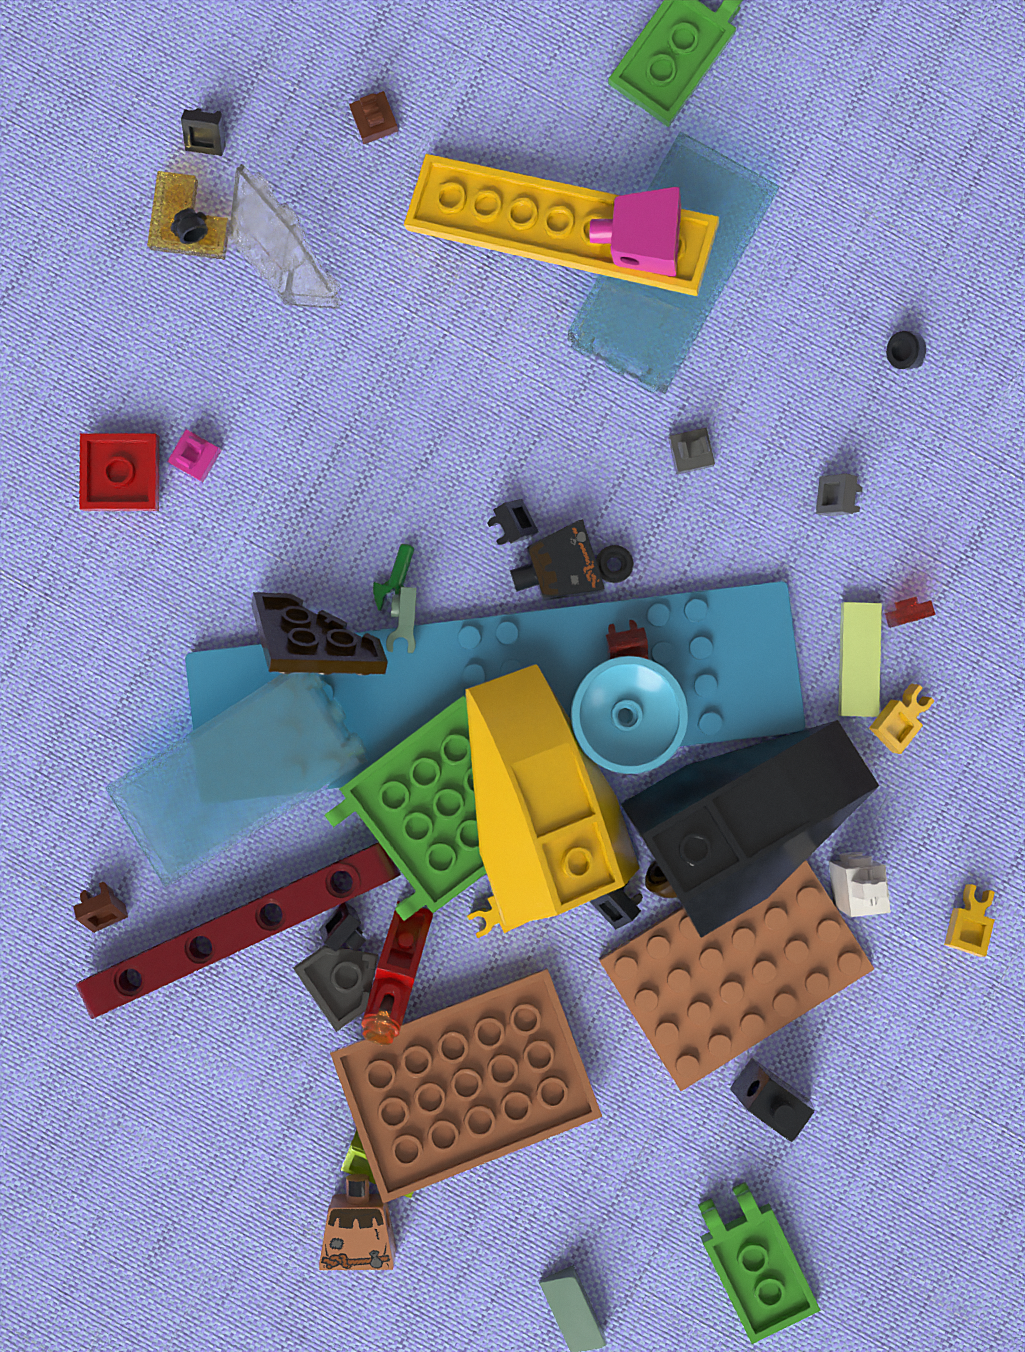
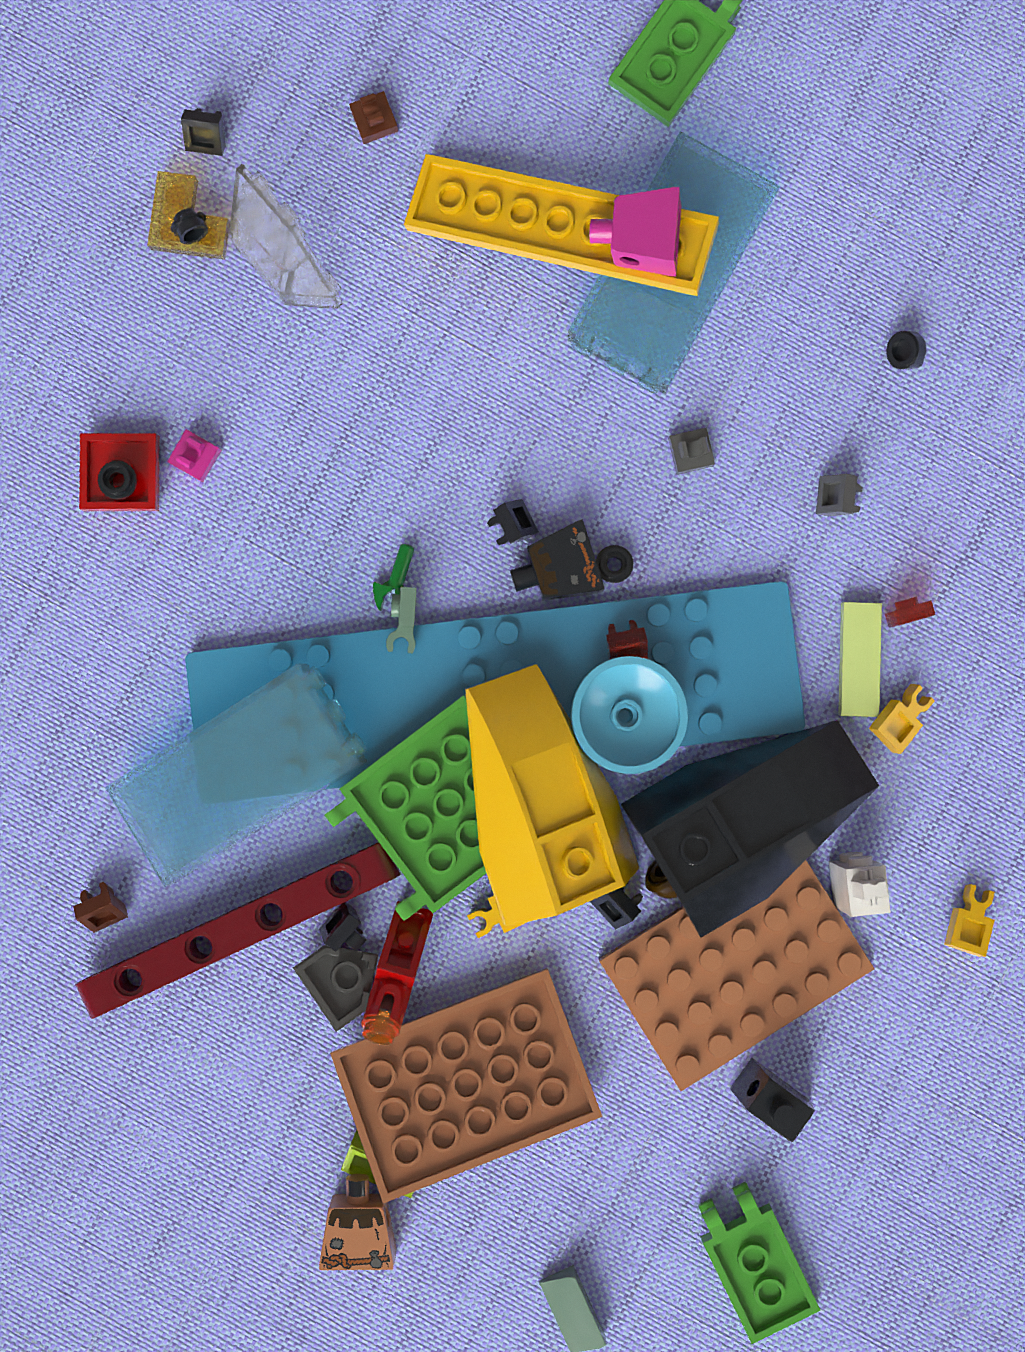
(106, 477): none -> black plate
(312, 642): dark brown plate -> none

